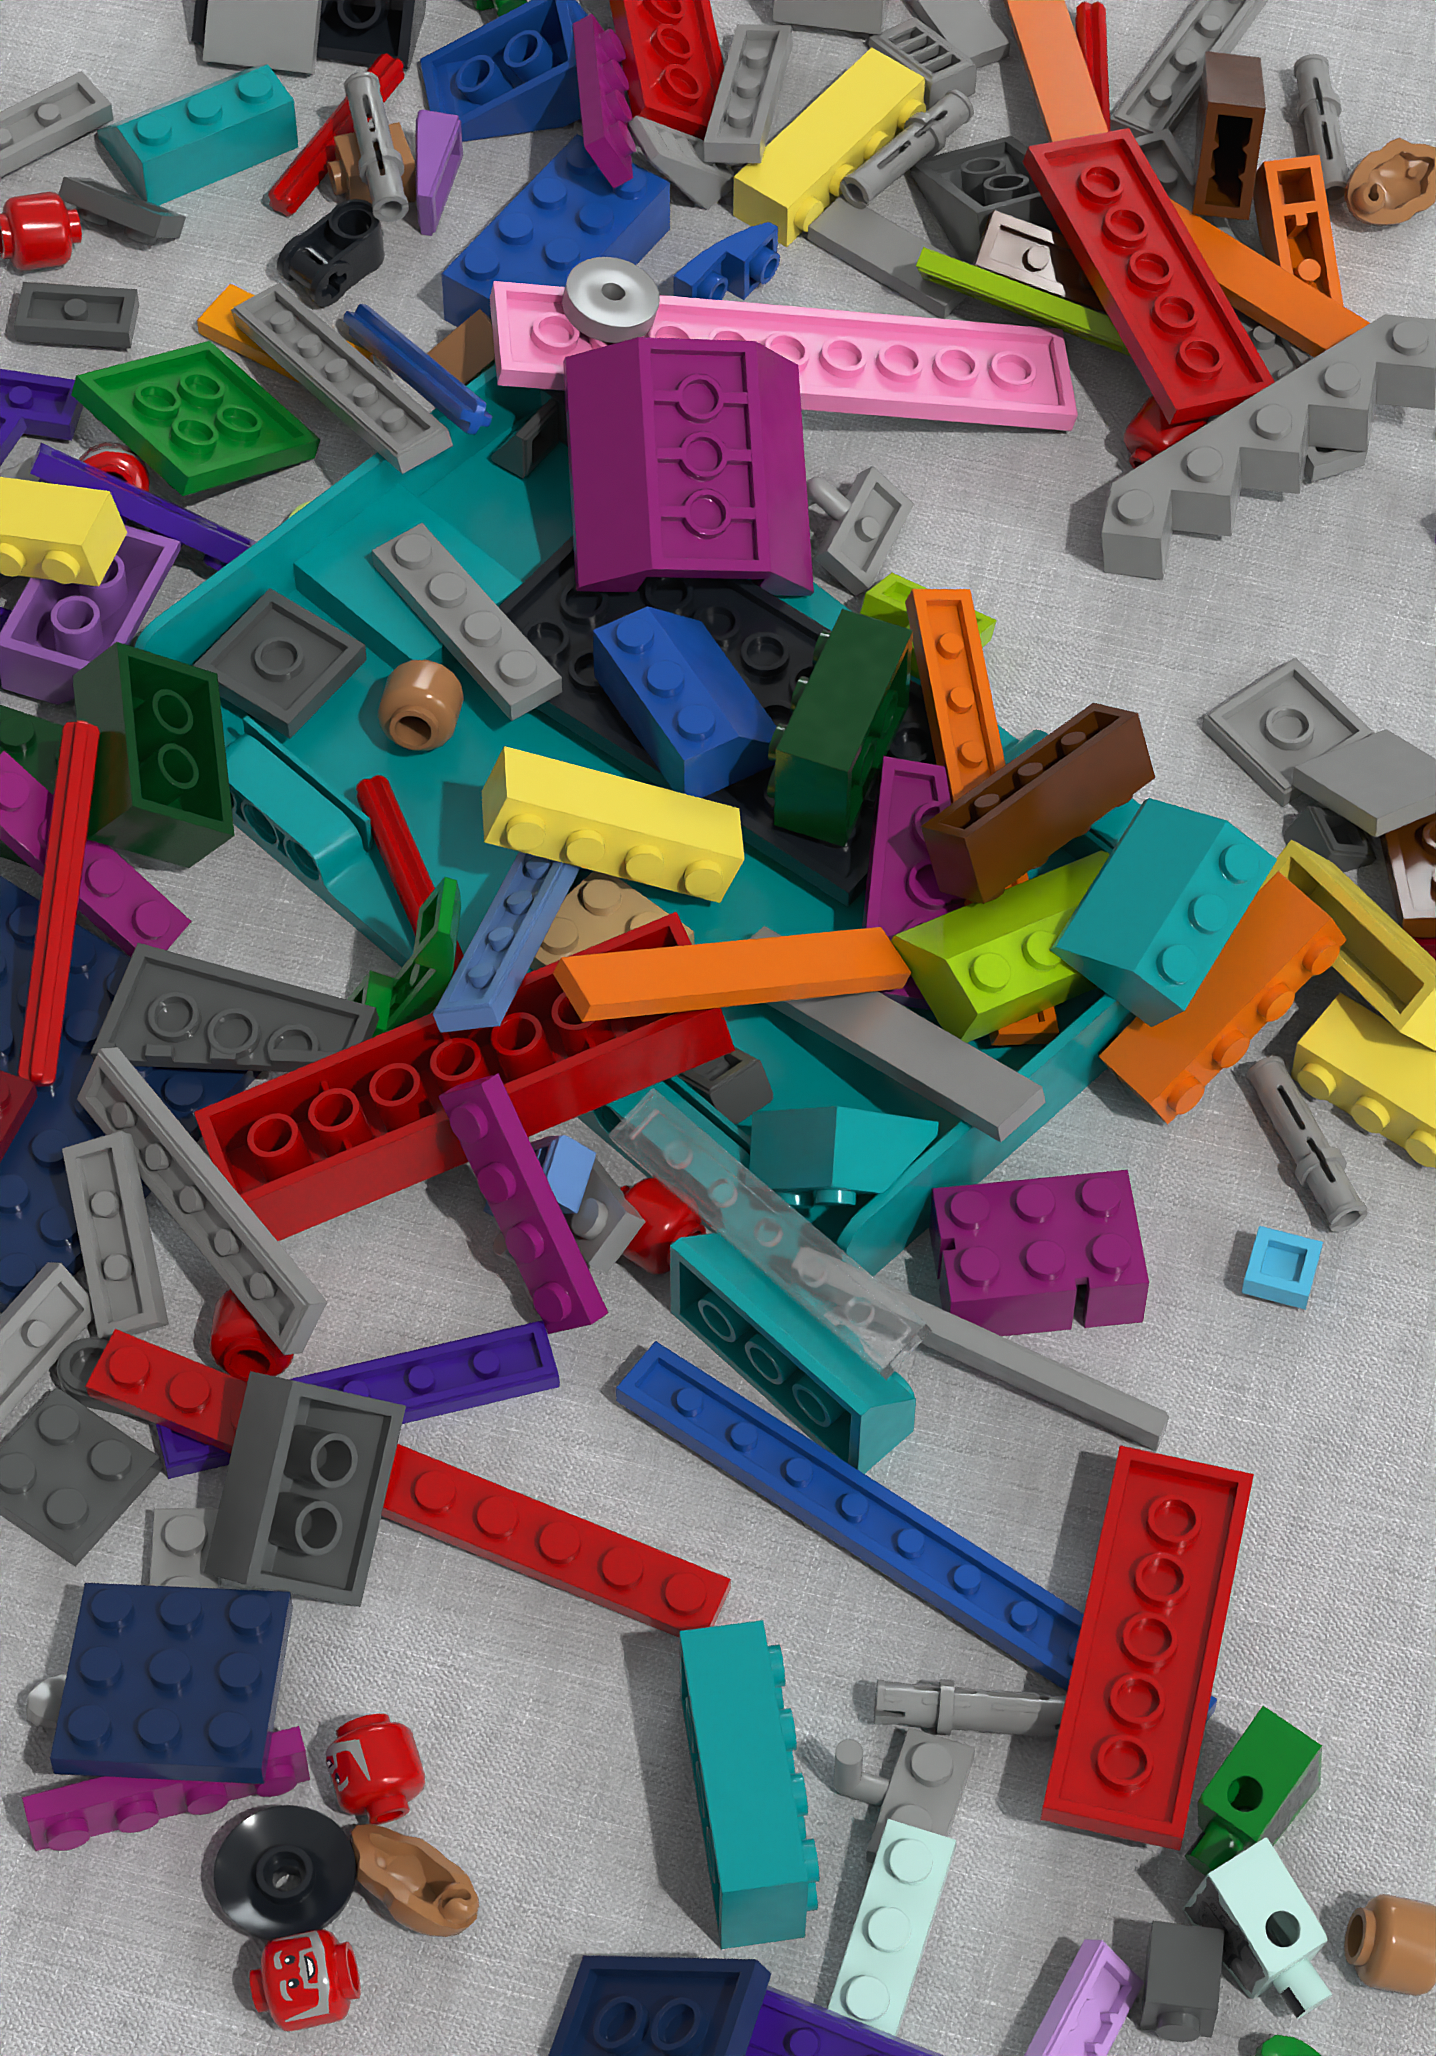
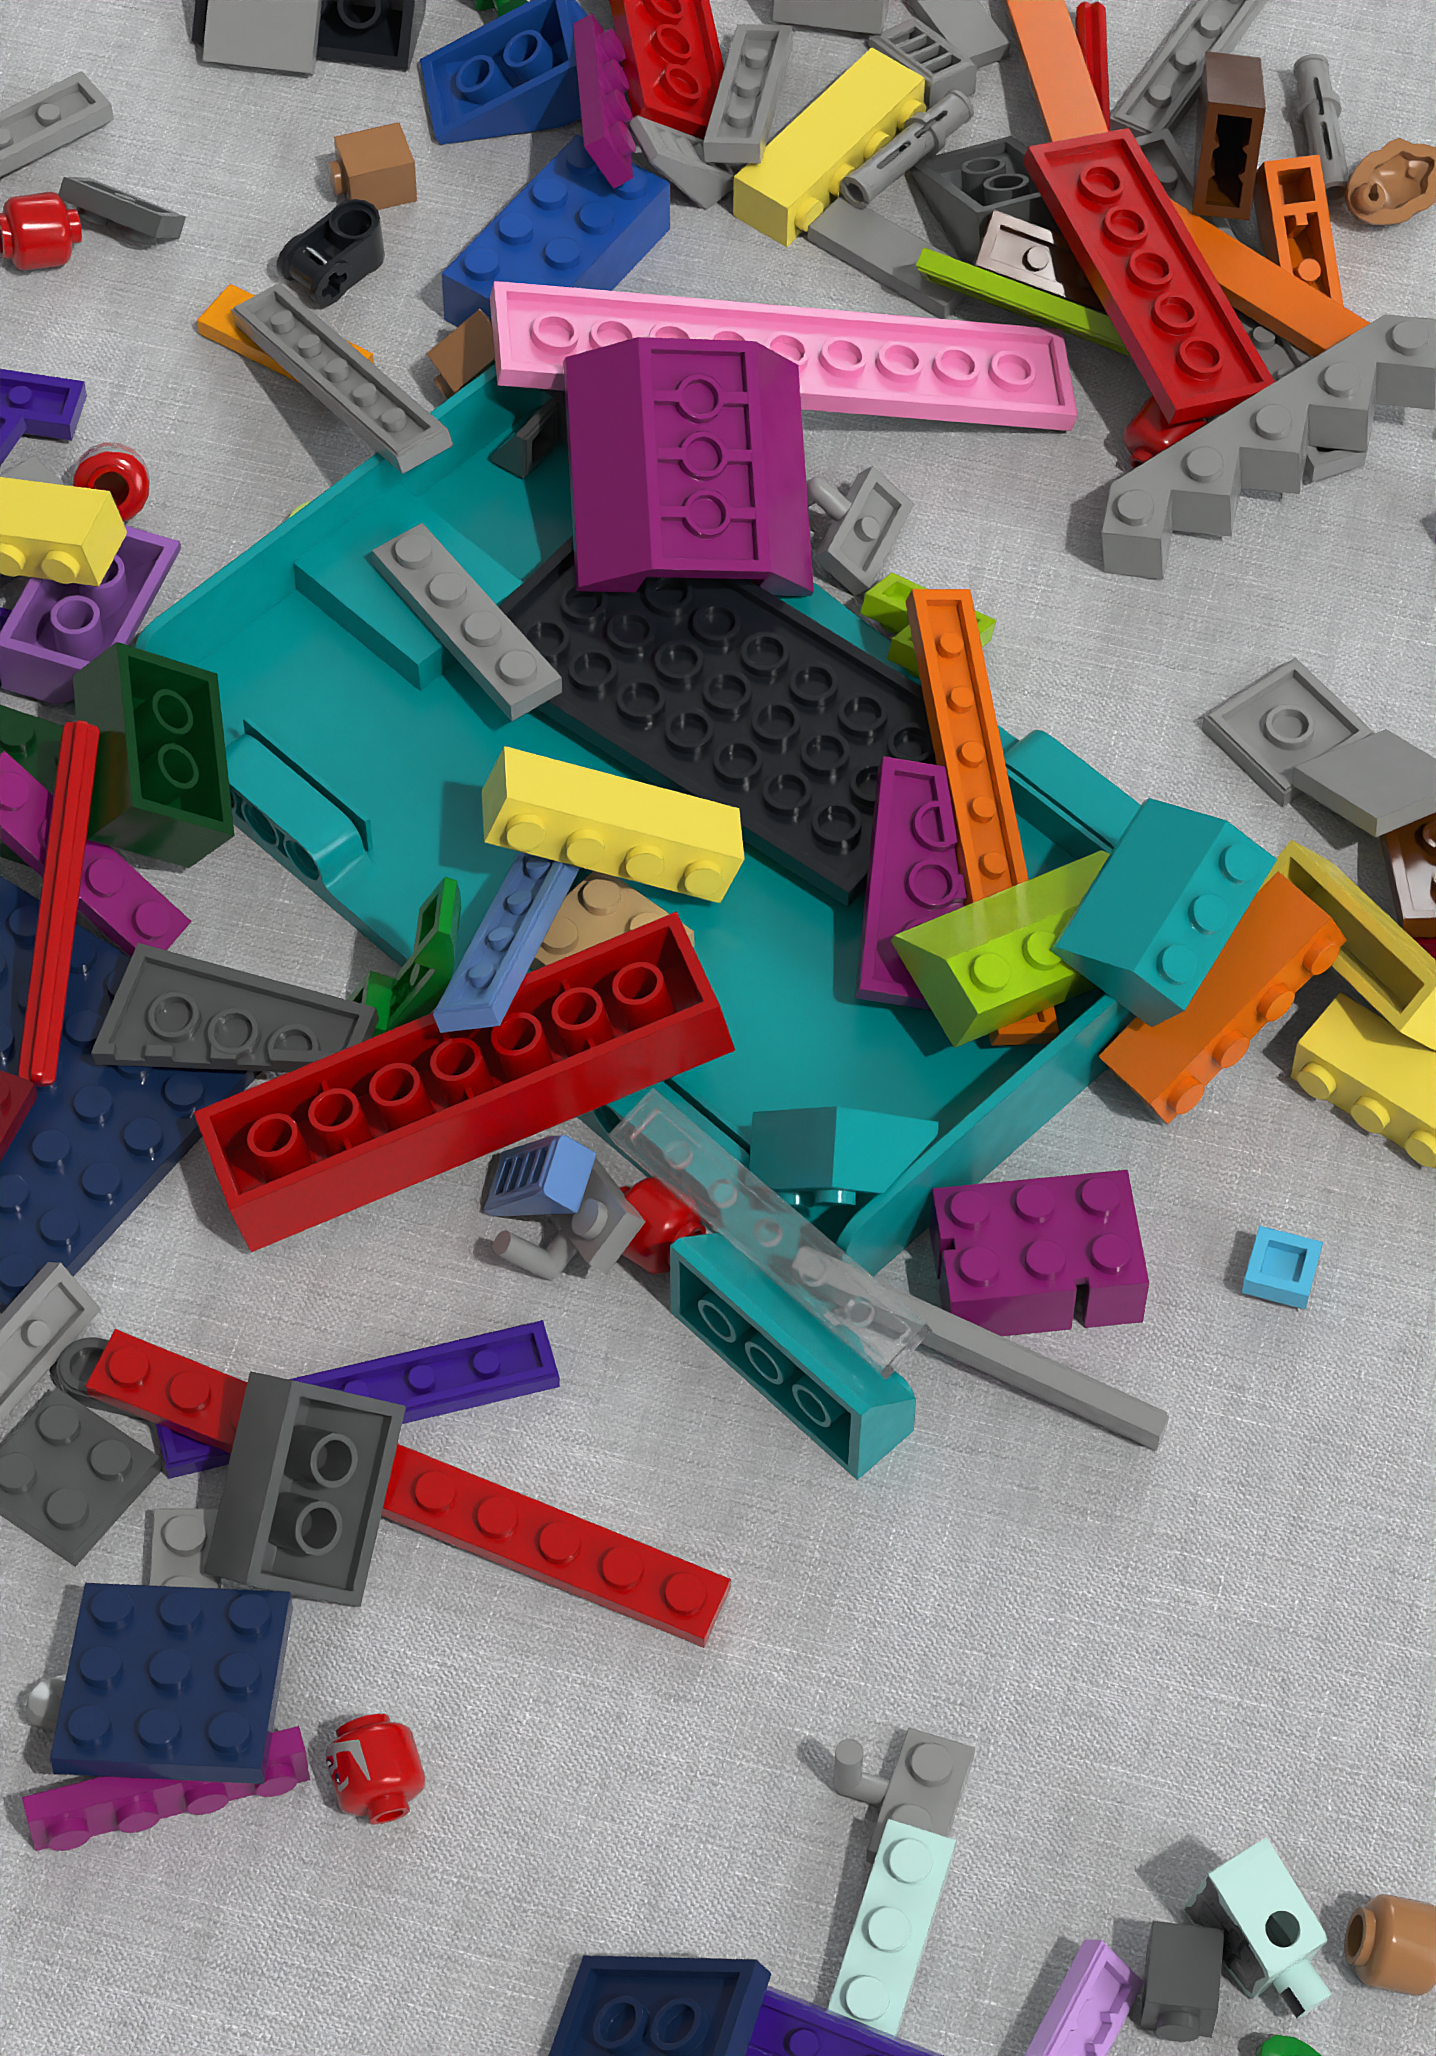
(76, 314): dark grey plate -> none
(115, 1235): light grey plate -> none
(143, 507): dark purple plate -> none
(195, 417): green plate -> none
(204, 135): teal slope -> none
(204, 1203): light grey tile -> none
(241, 1343): red head -> none
(281, 1844): black dish -> none
(282, 662): dark grey plate -> none
(306, 1980): red head -> none
(312, 161): red axle -> none
(387, 190): light grey pin -> none
(397, 848): red axle -> none
(414, 1881): medium nougat arm -> none
(418, 369): blue axle -> none
(420, 705): medium nougat head -> none
(437, 163): medium lavender slope -> none
(523, 1204): magenta plate -> none
(610, 299): light grey piece -> none
(682, 700): blue slope -> none
(730, 973): orange tile -> none
(731, 265): blue slope -> none
(731, 1084): dark grey slope -> none
(747, 1784): teal brick -> none
(840, 726): dark green brick -> none
(856, 1512): blue plate -> none
(920, 1057): light grey tile -> none
(967, 1709): light grey pin -> none
(1038, 803): reddish brown brick -> none
(1148, 1649): red plate -> none
(1268, 1772): green torso -> none
(1317, 1163): light grey pin -> none
(1331, 838): dark grey slope -> none

